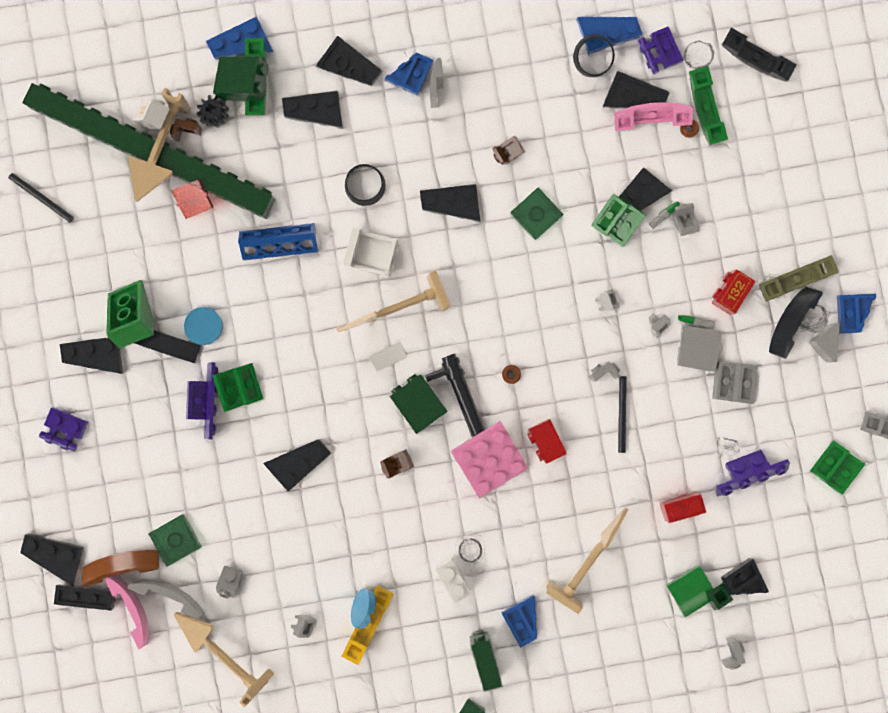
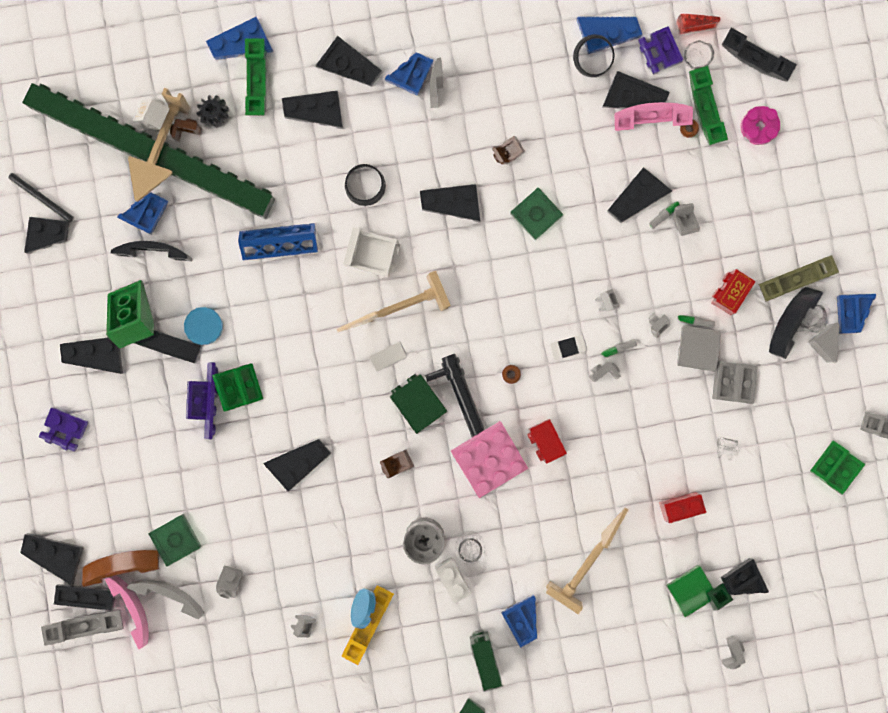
(45, 233): none -> black wing
(82, 626): none -> light grey slope
(129, 250): none -> black slope
(145, 213): none -> blue wing
(192, 198): clear red piece -> none
(197, 635): tan piece -> none
(240, 78): dark green brick -> none
(419, 550): none -> light grey wheel
(568, 347): none -> sticker
(618, 220): slope -> none
(619, 348): none -> light grey piece
(622, 414): black bar -> none
(692, 23): none -> clear red slope
(750, 470): dark purple bracket -> none
(768, 117): none -> dark pink plate

